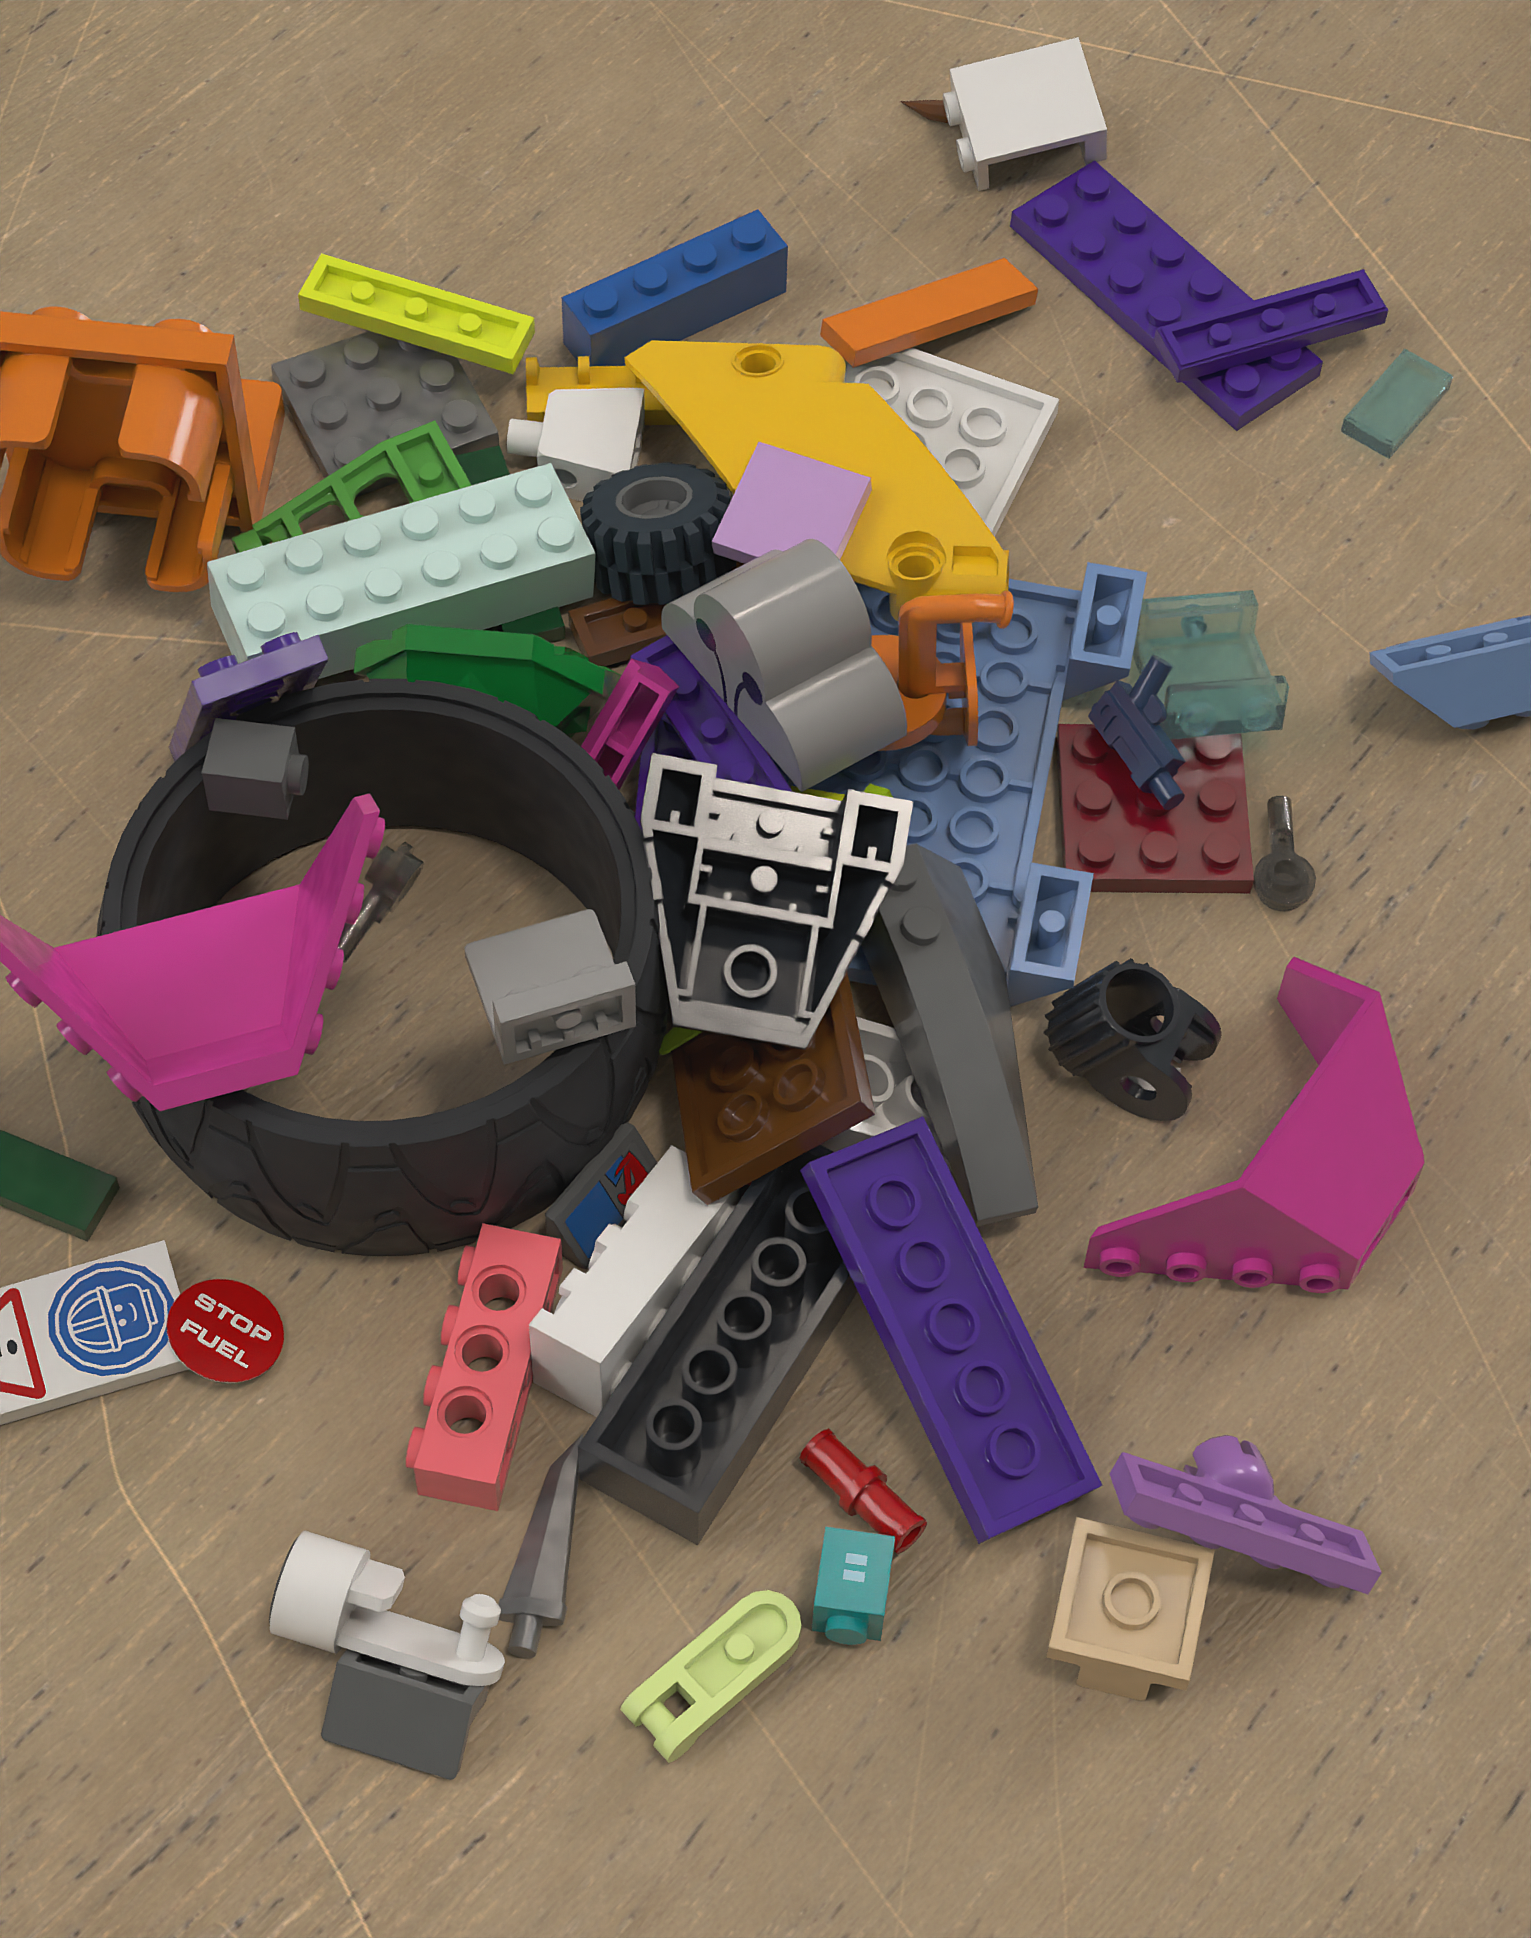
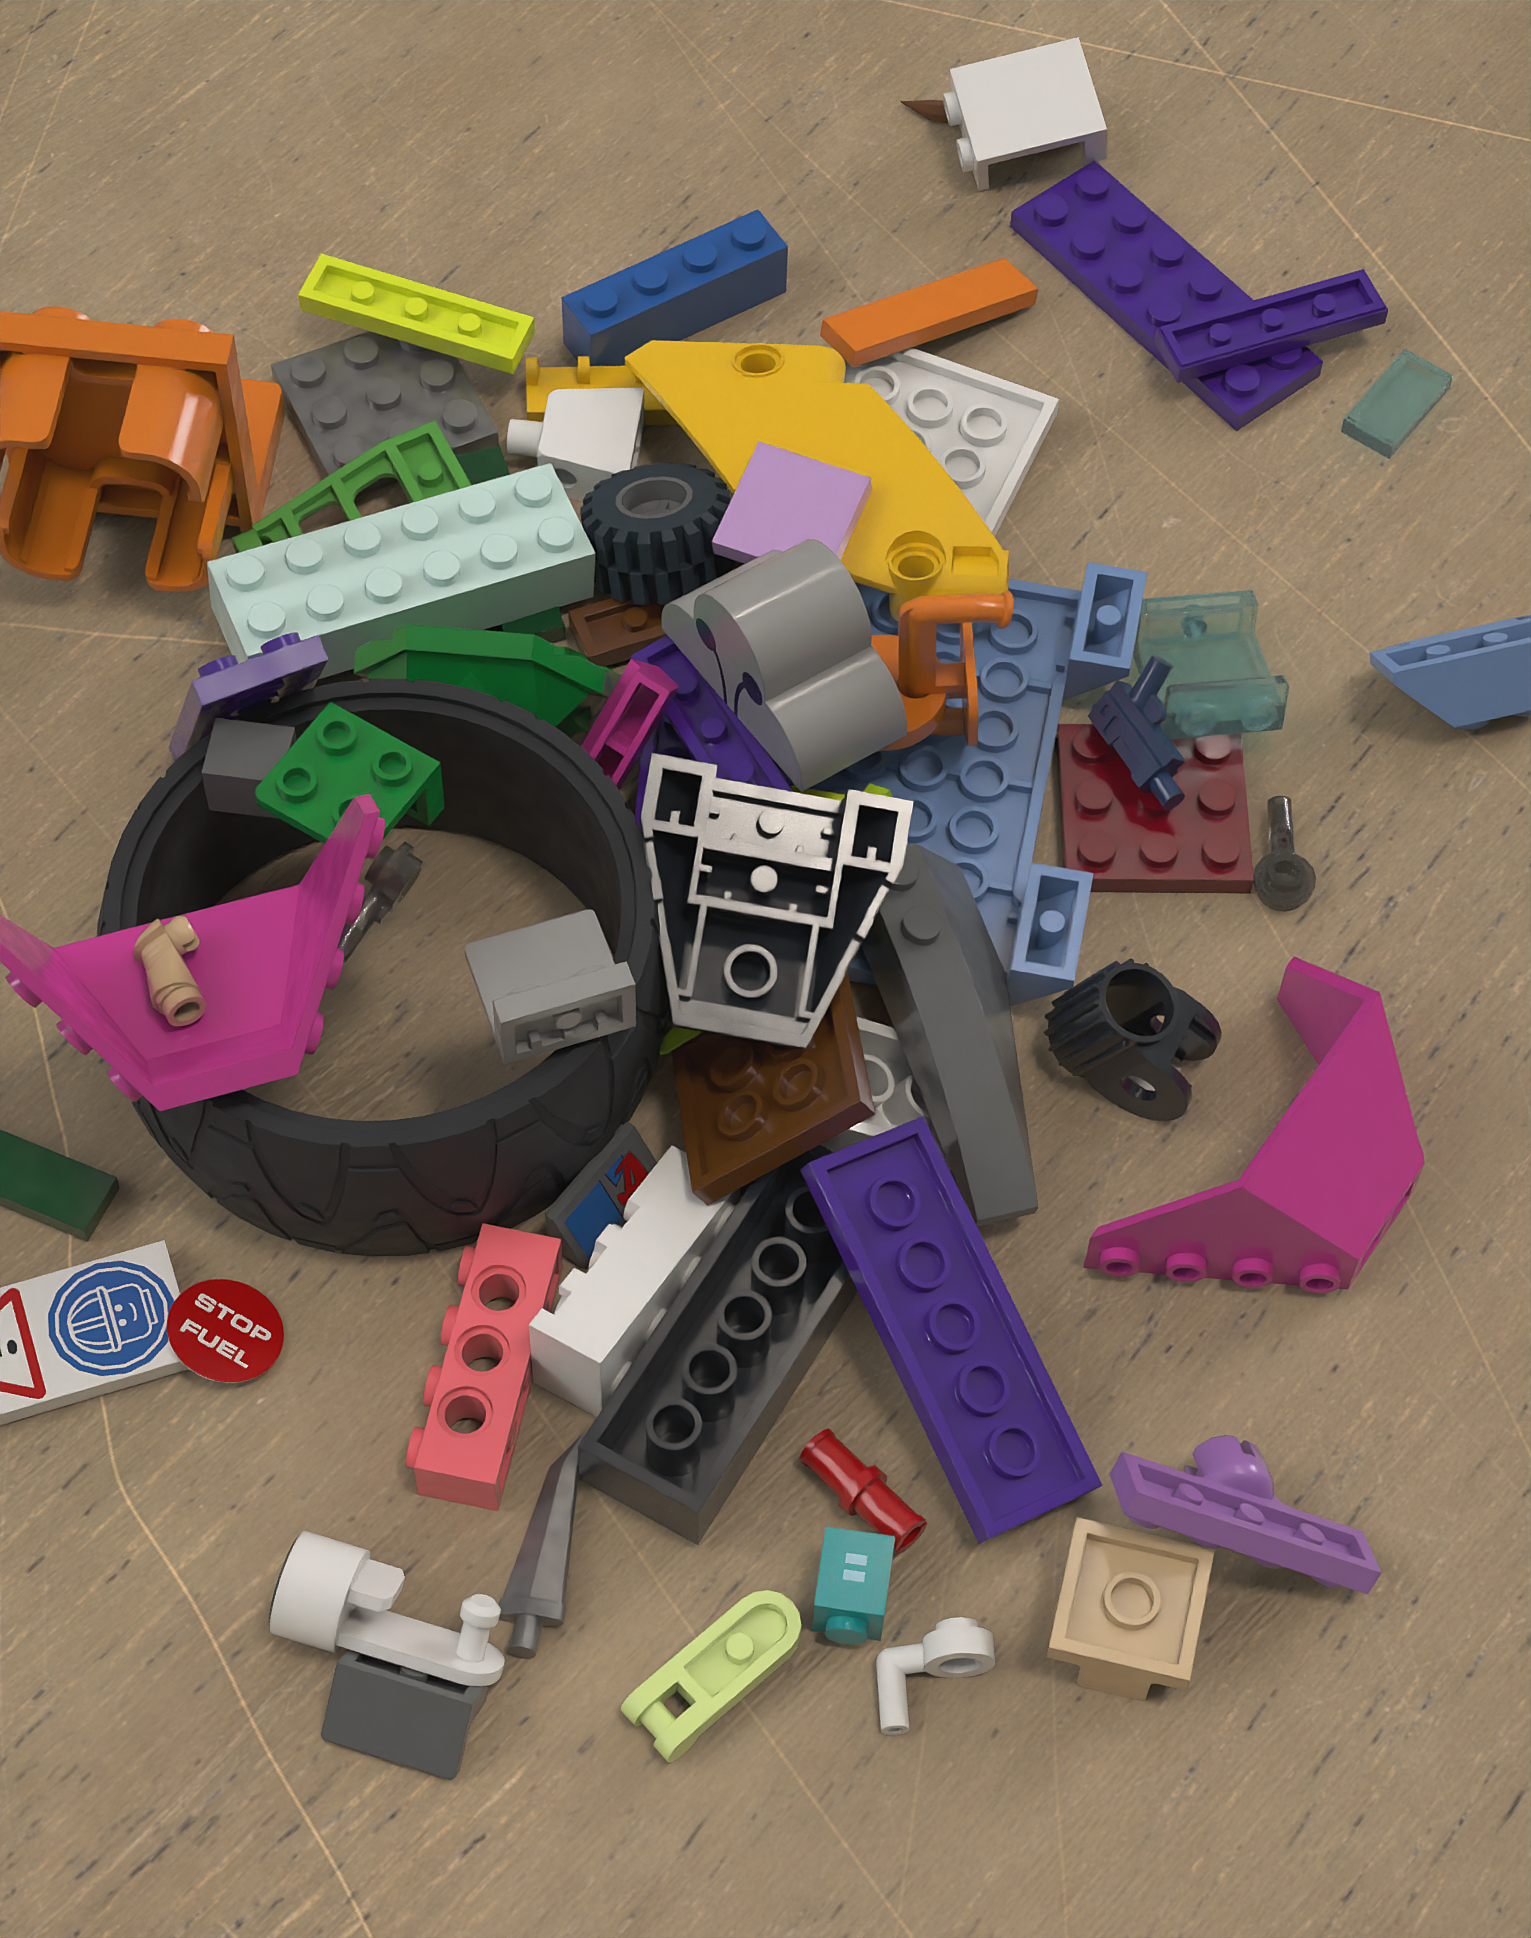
(168, 977): none -> tan arm
(344, 760): none -> green bracket
(951, 1651): none -> white plate

